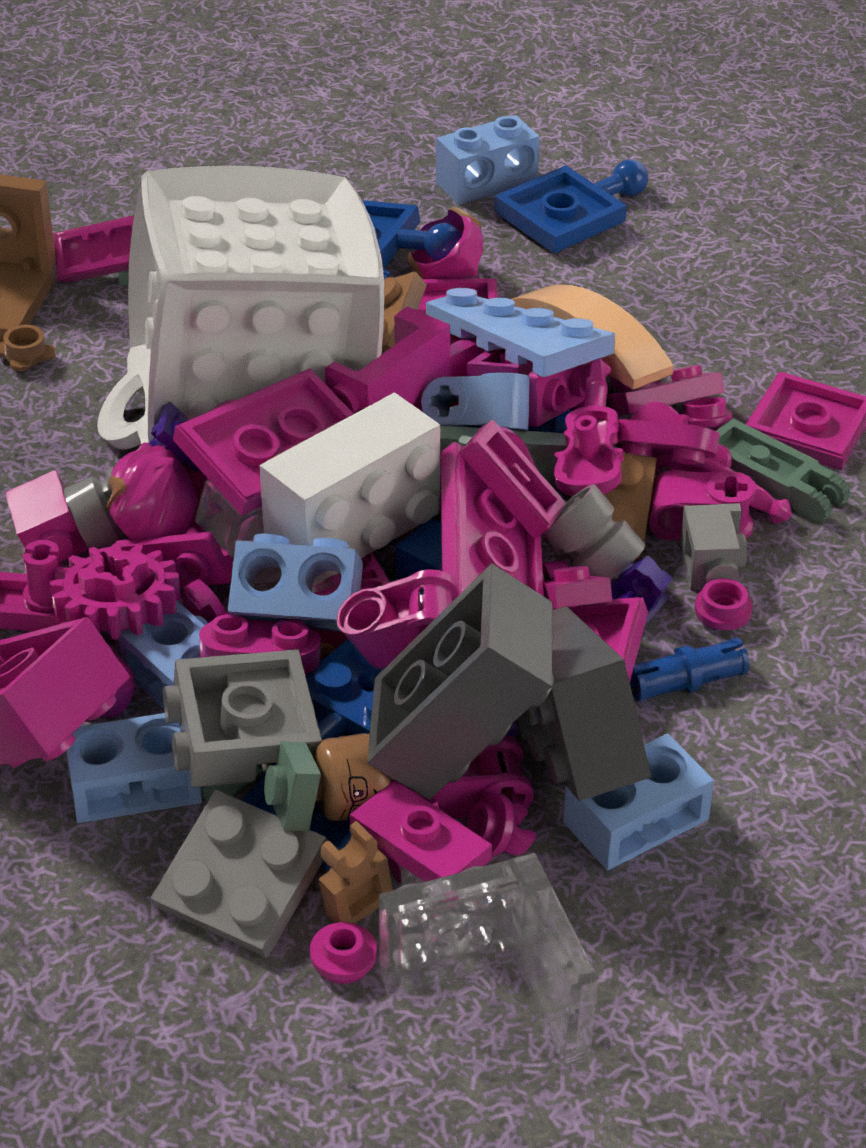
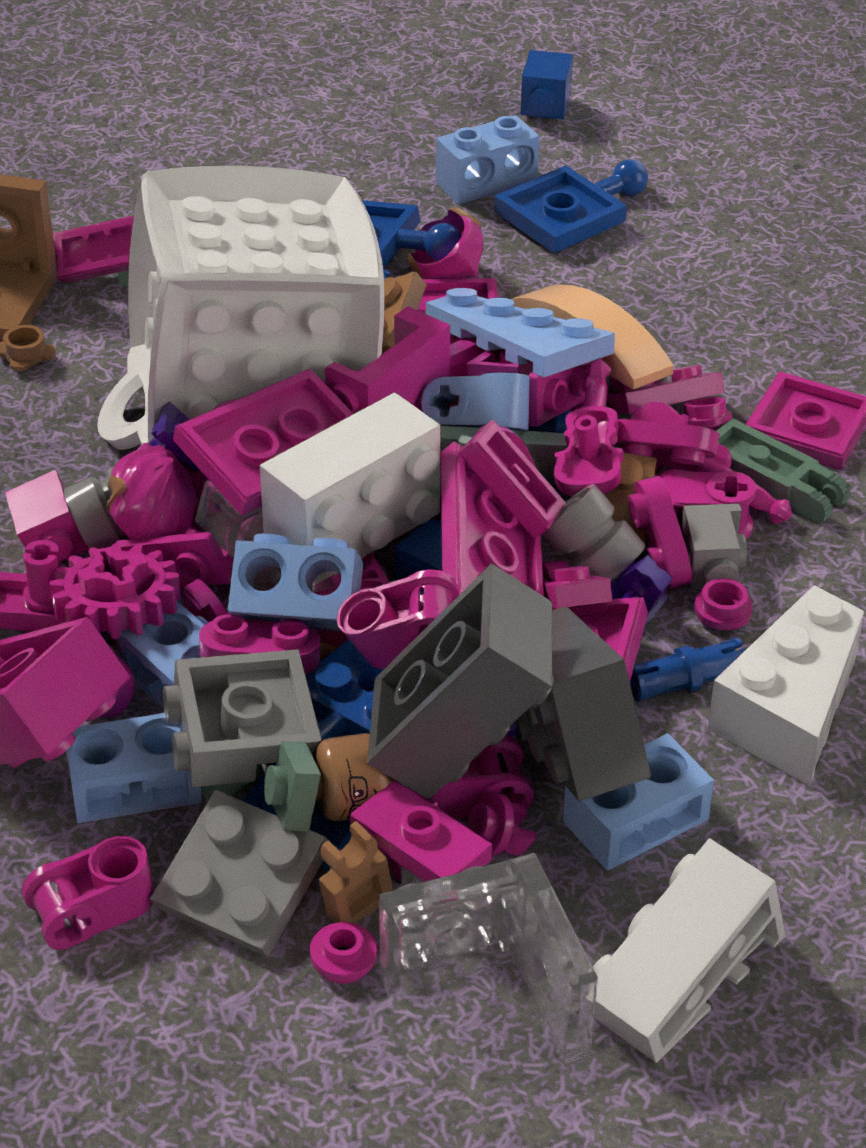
(94, 891): none -> dark pink piece
(546, 84): none -> blue brick
(654, 511): none -> dark pink plate
(685, 948): none -> white wedge
(789, 684): none -> white wedge

